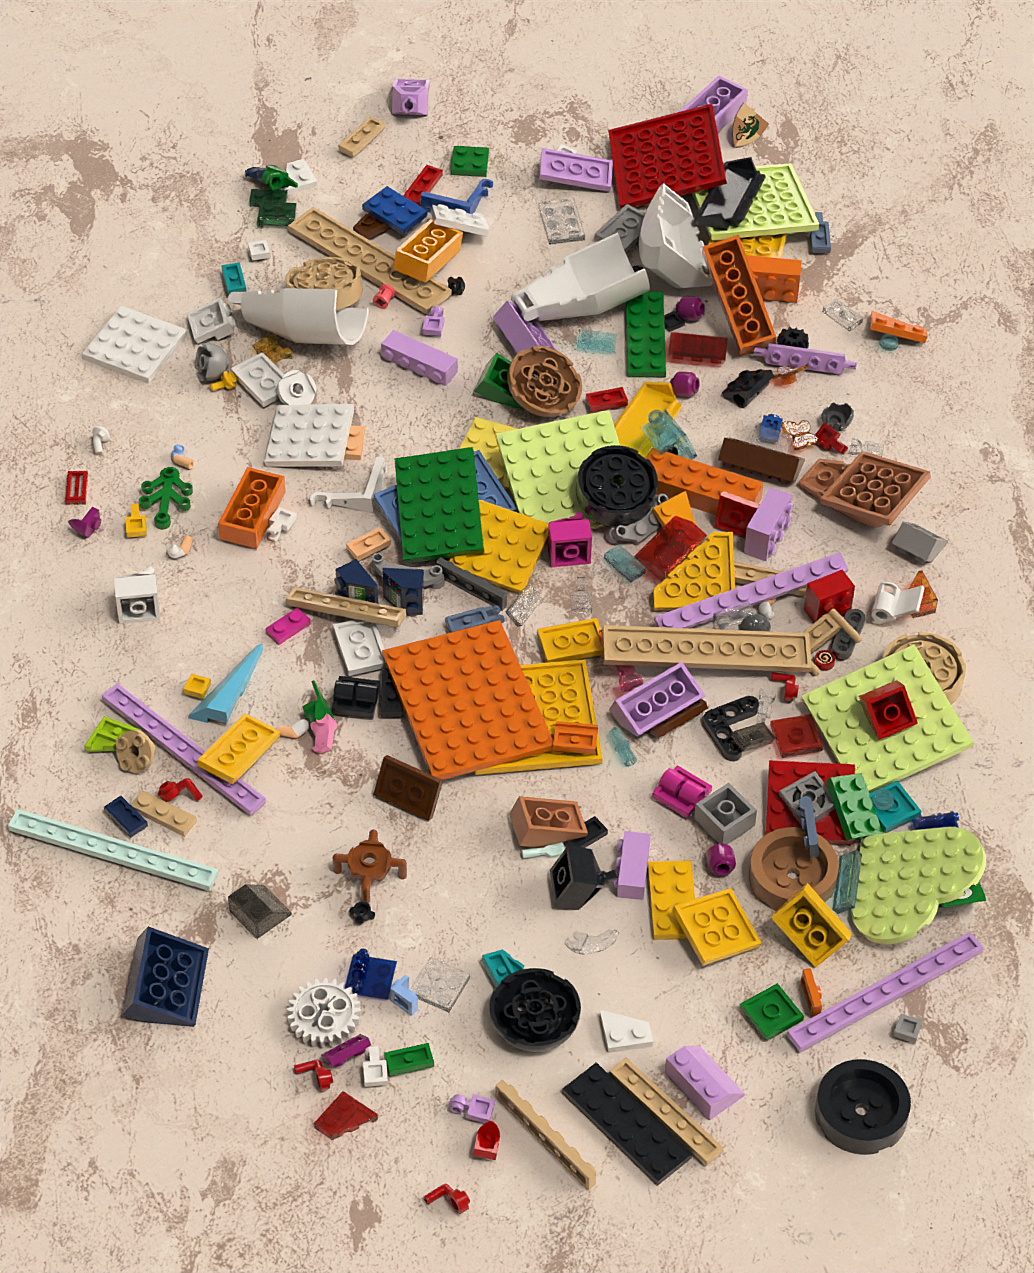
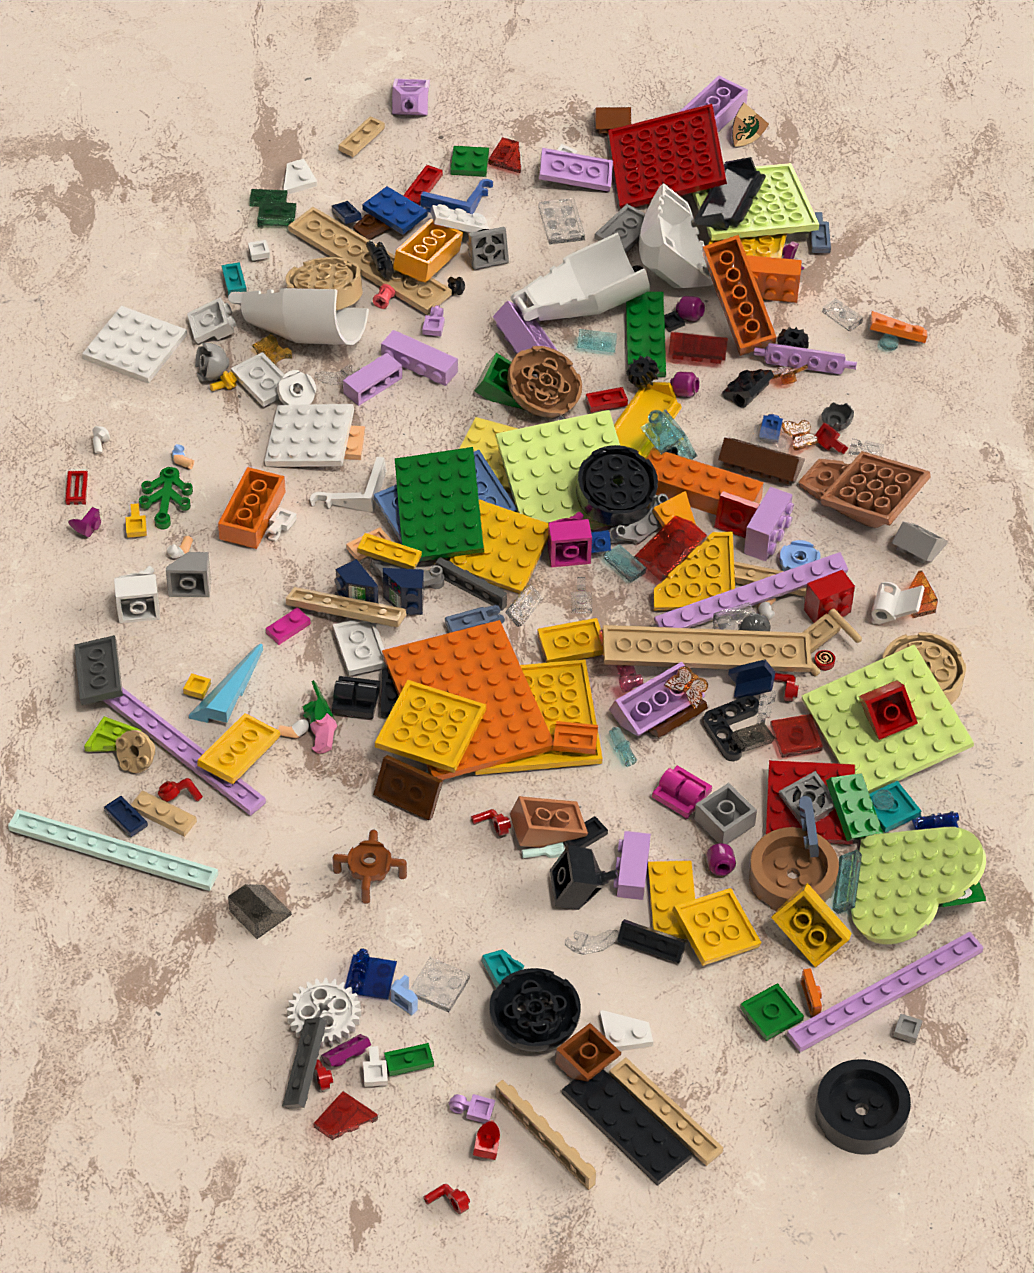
(98, 670): none -> dark grey plate
(165, 979): dark blue slope -> none
(189, 575): none -> light grey slope
(271, 176): green animal -> none
(304, 1063): none -> dark grey plate
(337, 377): none -> clear piece
(346, 212): none -> dark blue plate
(362, 907): black plate -> none
(372, 379): none -> lavender brick
(381, 259): none -> black hinge
(389, 551): none -> yellow plate
(430, 726): none -> yellow plate
(489, 246): none -> light grey piece
(501, 823): none -> red plate
(506, 155): none -> clear red wing
(586, 1054): none -> dark orange slope
(601, 541): none -> blue bracket
(611, 117): none -> dark orange slope
(642, 372): none -> black gear
(651, 941): none -> black plate
(689, 683): none -> clear orange animal
(702, 1080): lavender slope -> none
(752, 678): none -> dark blue panel
(790, 250): none -> magenta plate
(797, 548): none -> light blue plate
(843, 644): dark grey plate -> none

